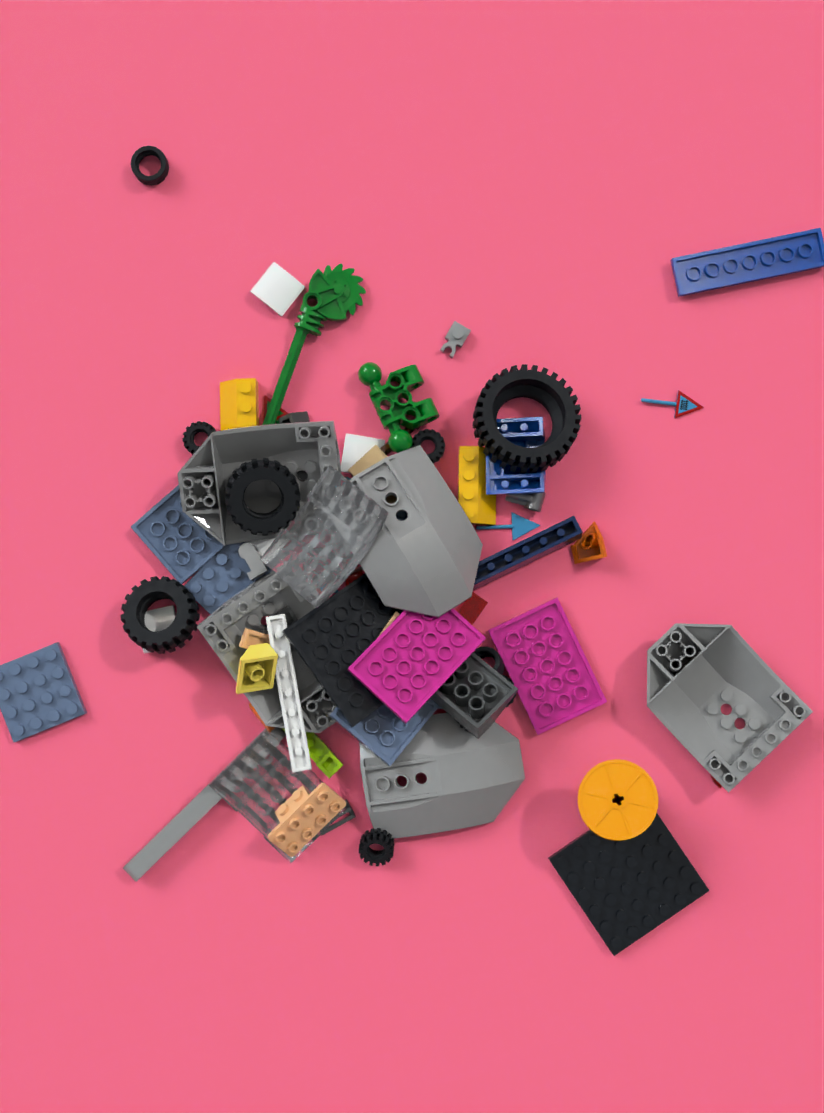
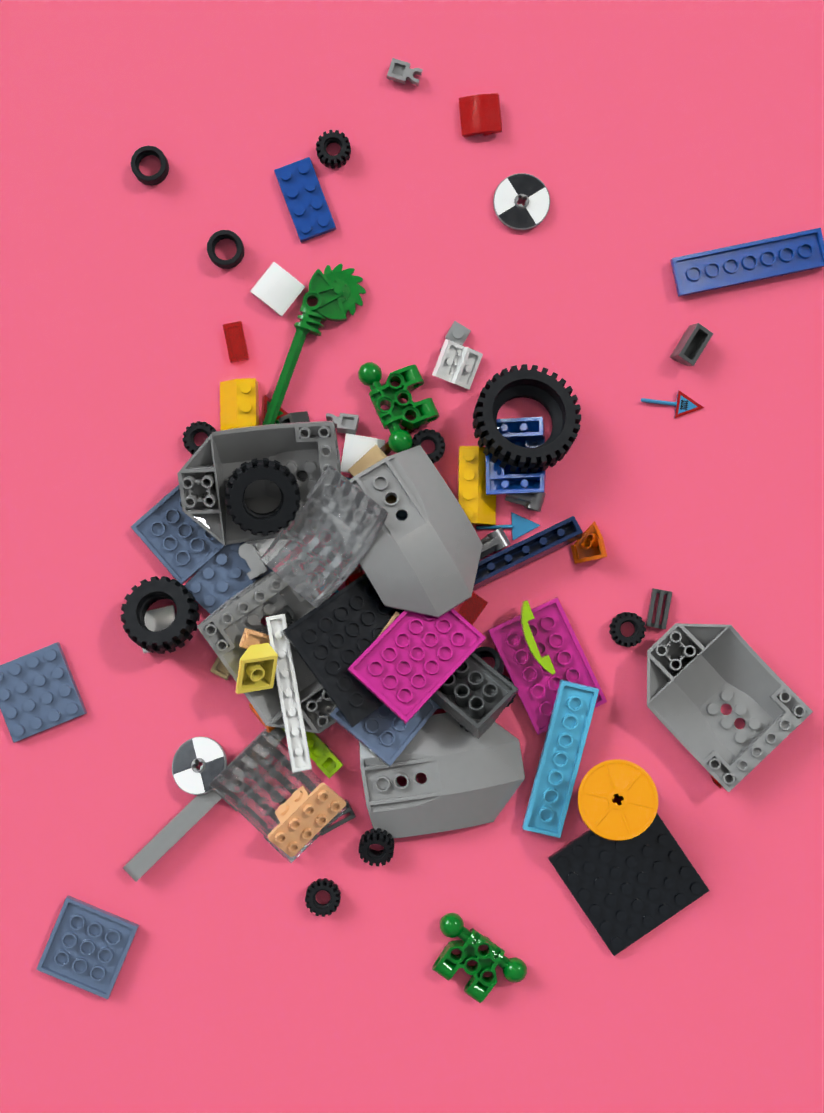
(87, 947): none -> sand blue plate
(189, 755): none -> piece
(215, 238): none -> black tyre
(219, 669): none -> tan tile
(236, 341): none -> clear red tile
(305, 199): none -> blue plate
(323, 909): none -> black tyre
(333, 137): none -> black tyre
(345, 422): none -> light grey plate
(401, 71): none -> light grey plate
(457, 364): none -> white slope
(480, 114): none -> red slope
(487, 960): none -> green connector
(494, 542): none -> flat silver piece
(523, 187): none -> piece
(526, 615): none -> lime slope
(560, 758): none -> medium azure plate
(638, 625): none -> black tyre
(666, 608): none -> dark grey tile
(691, 344): none -> dark grey brick

